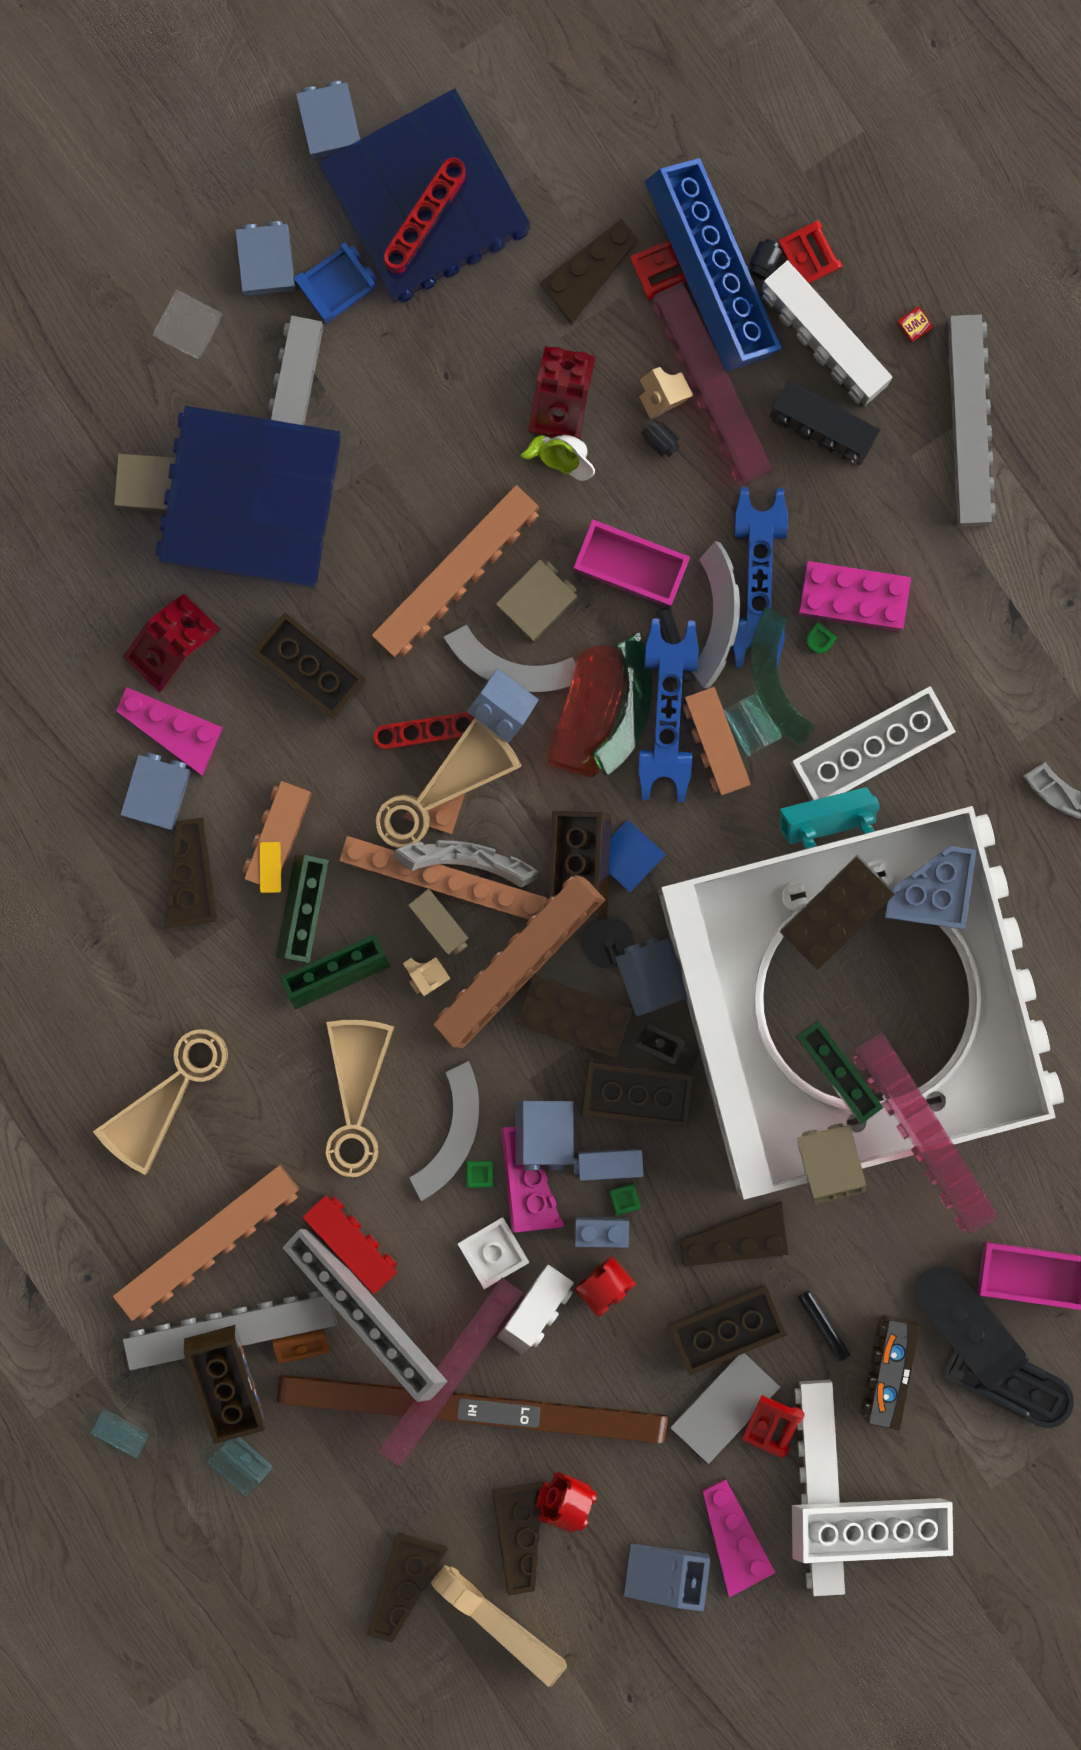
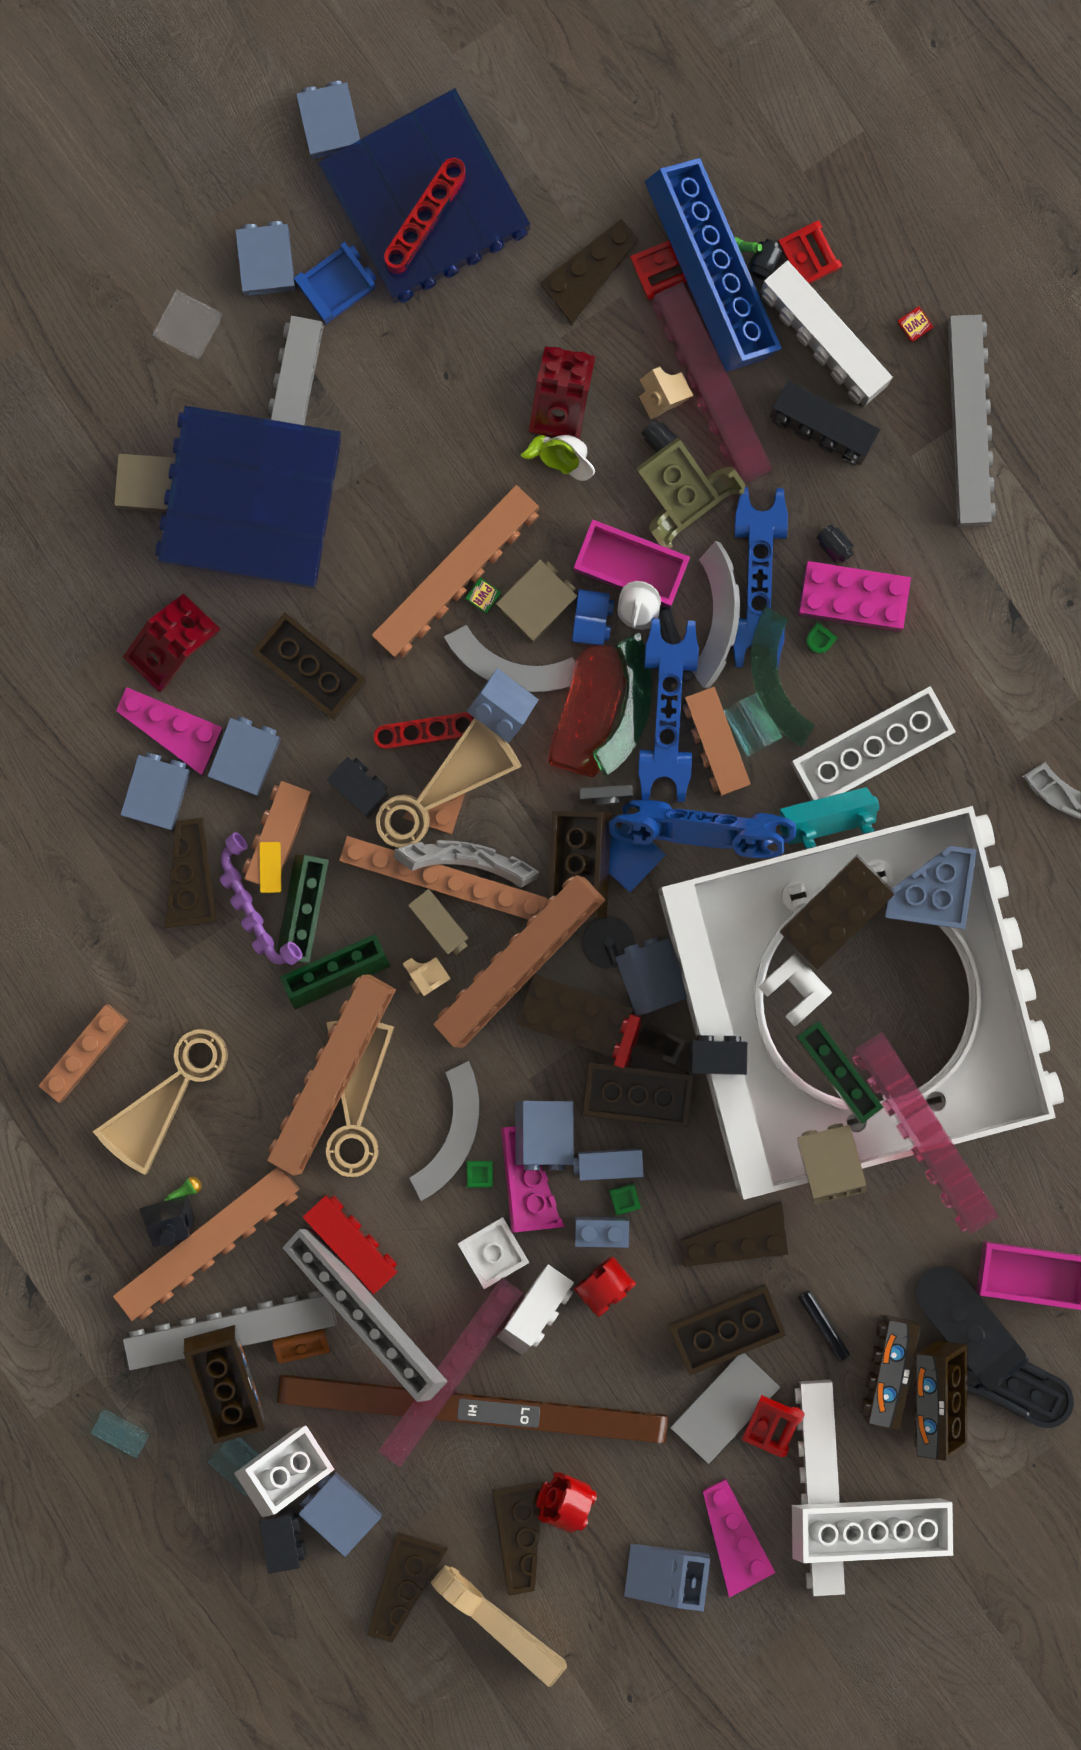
(83, 1053): none -> nougat brick
(168, 1221): none -> black torso
(190, 1187): none -> bright green piece
(242, 900): none -> medium lavender bar
(244, 755): none -> sand blue brick
(282, 1541): none -> black brick
(284, 1471): none -> white brick
(331, 1074): none -> nougat brick
(339, 1513): none -> sand blue brick
(358, 787): none -> black brick
(483, 595): none -> tile
(591, 618): none -> blue brick
(605, 795): none -> dark grey piece
(630, 1029): none -> red wing
(639, 605): none -> white piece
(683, 489): none -> olive piece
(718, 1056): none -> black brick
(744, 835): none -> blue piece
(748, 246): none -> bright green piece
(803, 980): none -> white connector
(835, 544): none -> black brick
(941, 1400): none -> dark brown brick

